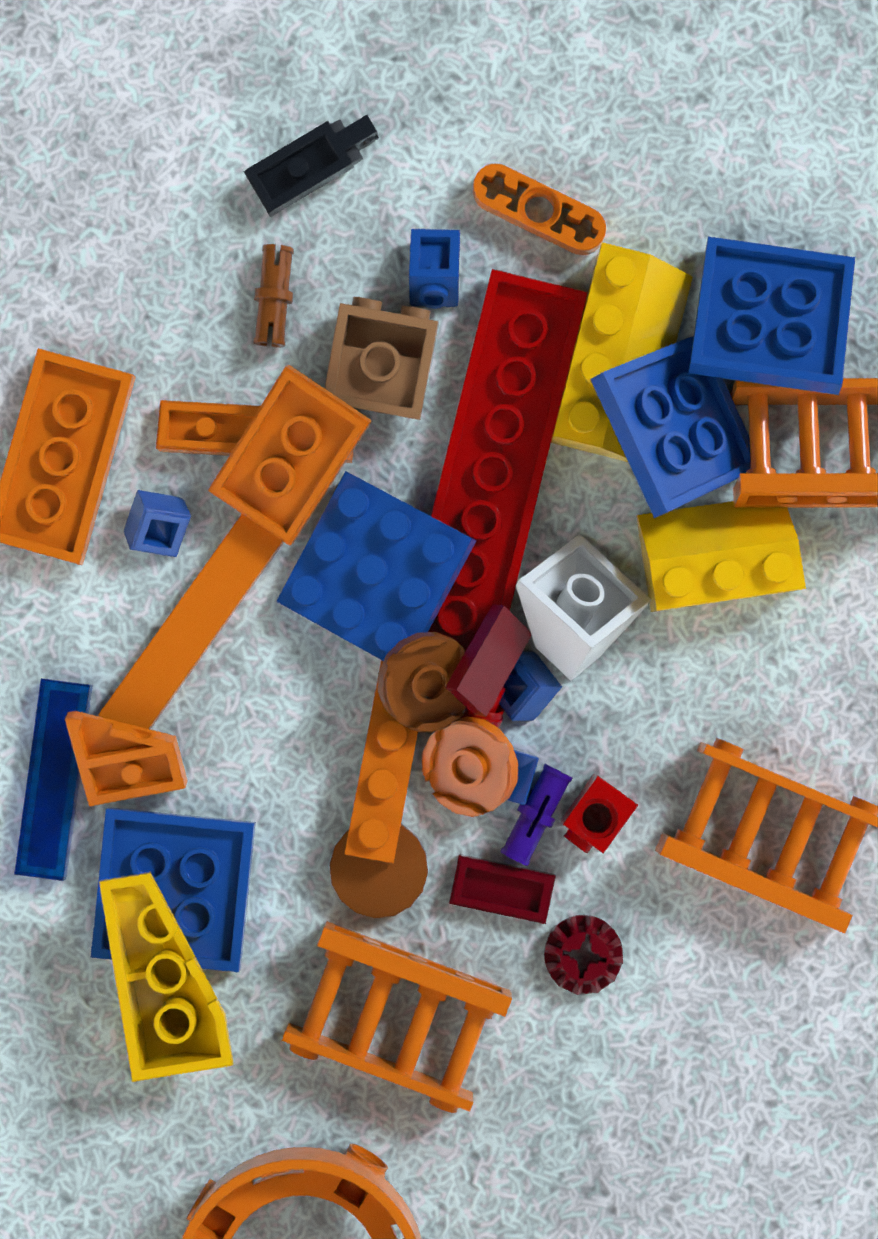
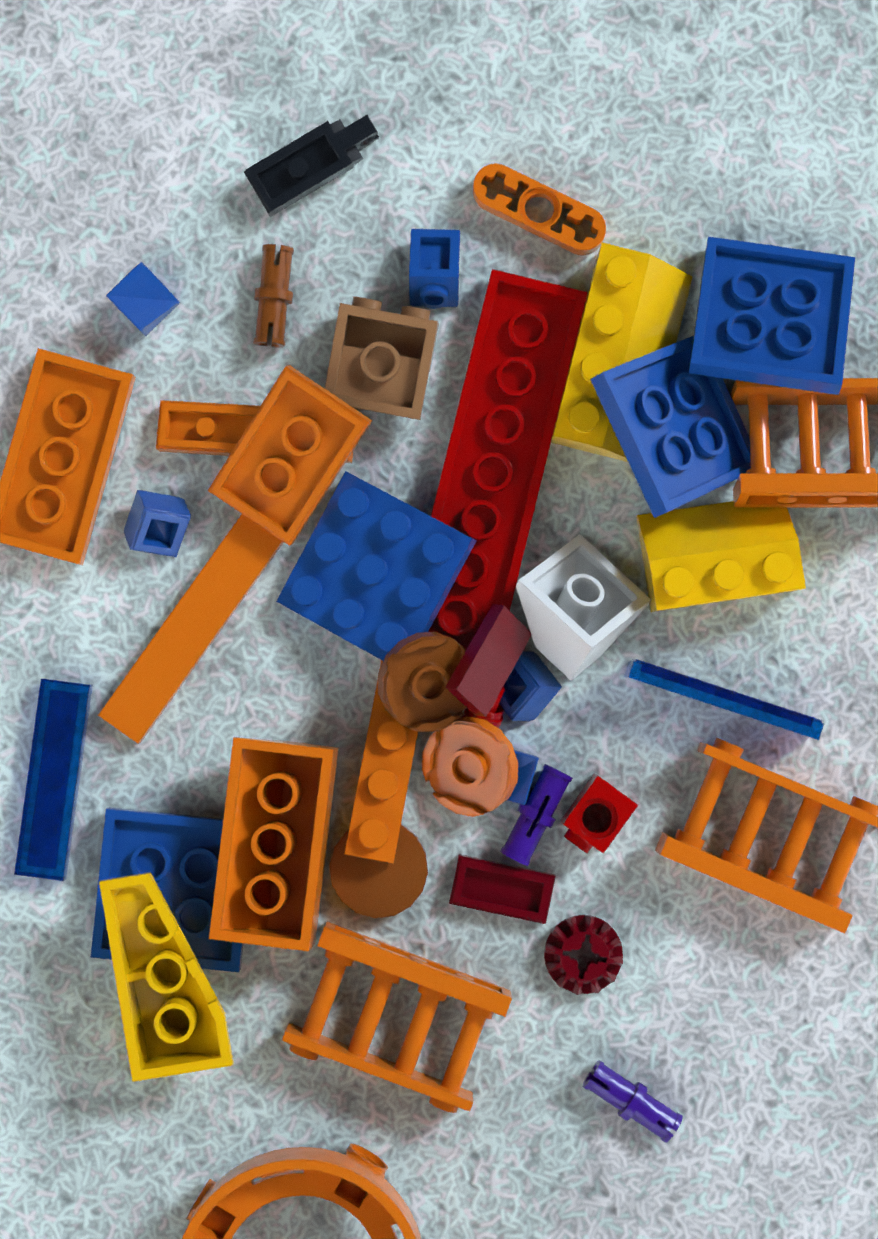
(123, 759): orange wing -> none
(143, 299): none -> blue slope
(273, 843): none -> orange slope
(632, 1101): none -> dark purple pin
(724, 699): none -> clear blue tile

